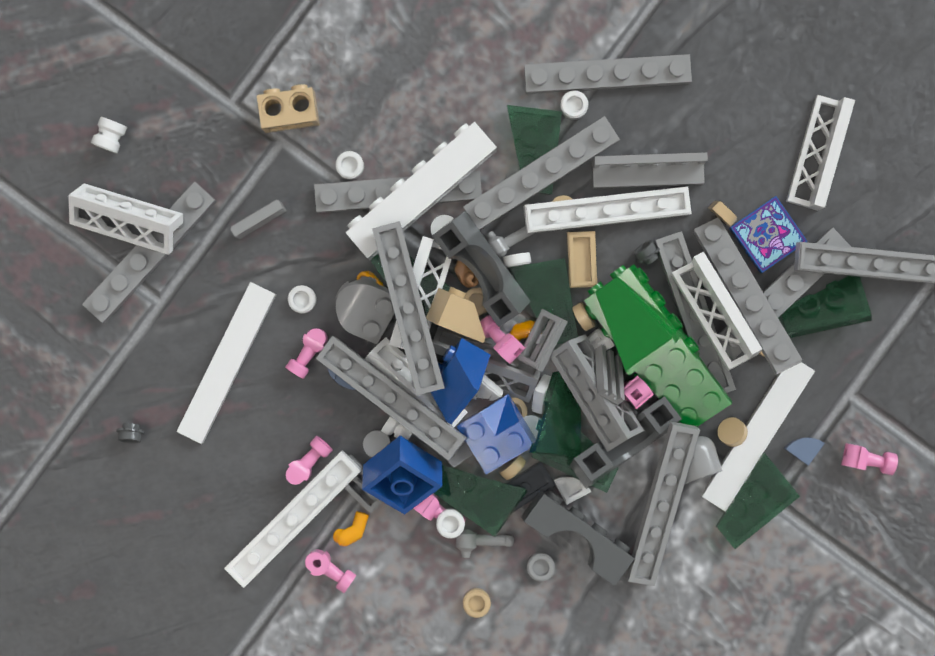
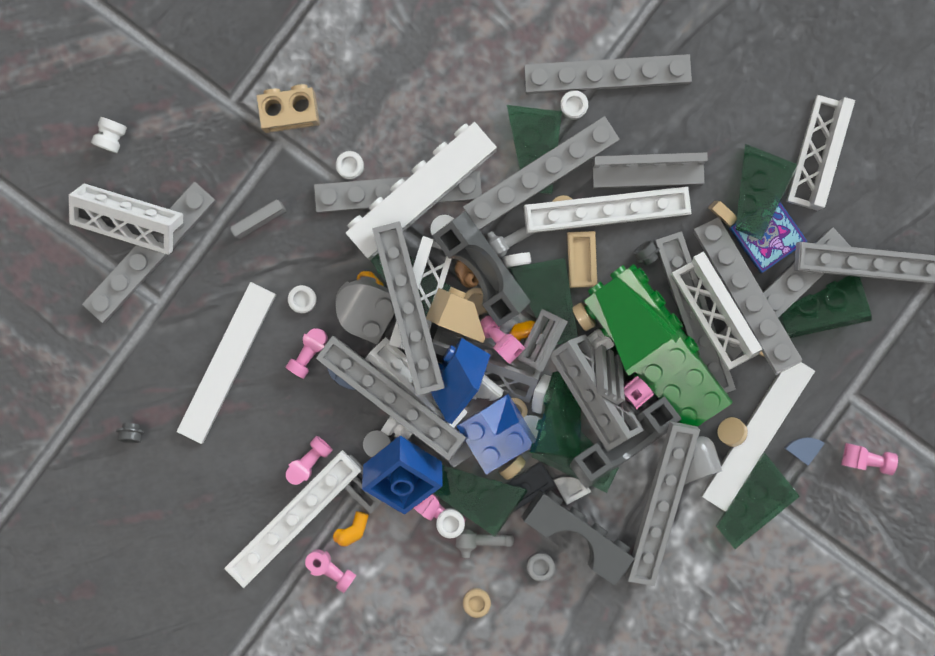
(761, 190): none -> clear green wing

